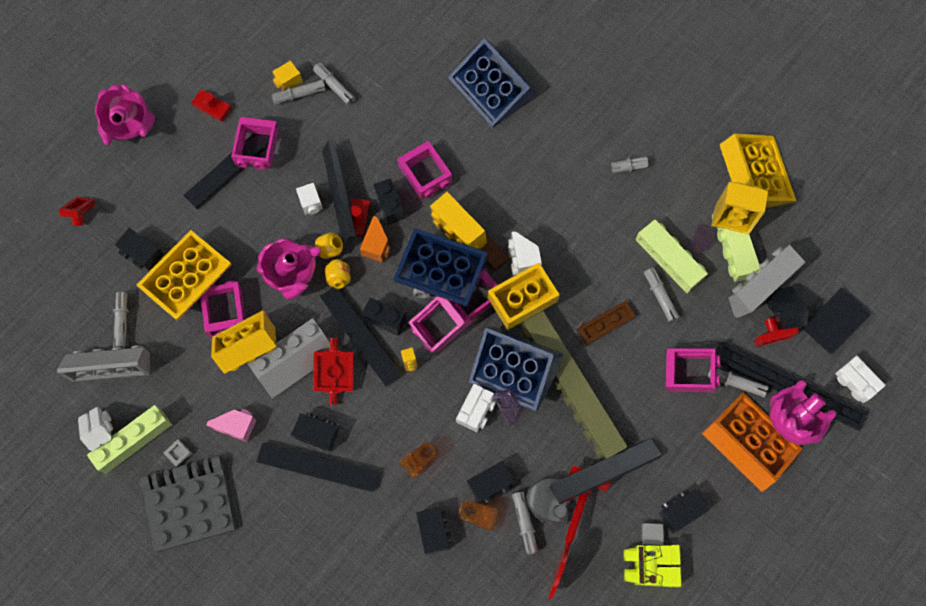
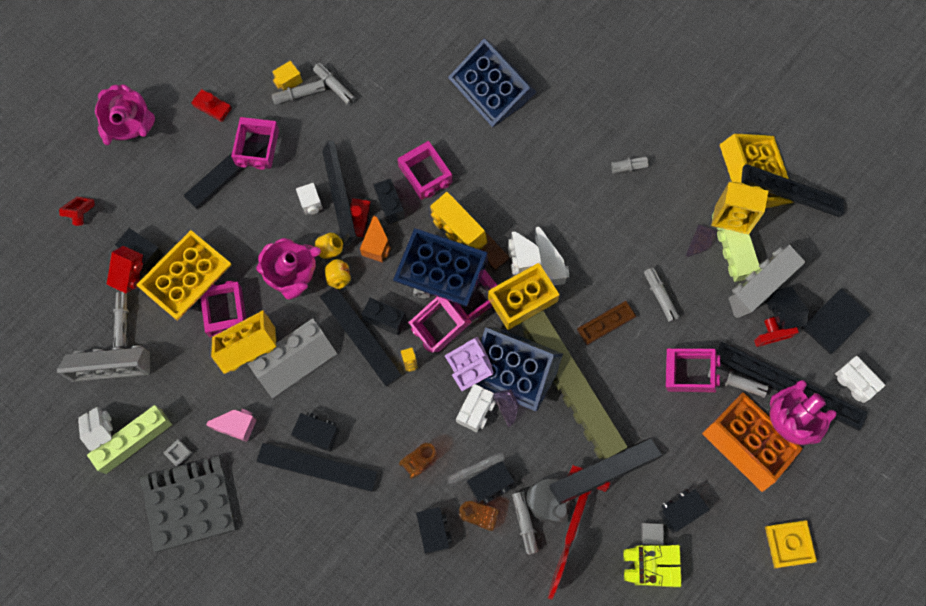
(124, 269): none -> red brick
(333, 371): red plate -> none
(469, 363): none -> lavender slope
(474, 469): none -> clear tile
(551, 260): none -> white slope
(671, 256): yellowish green brick -> none
(790, 544): none -> yellow tile
(793, 190): none -> black tile

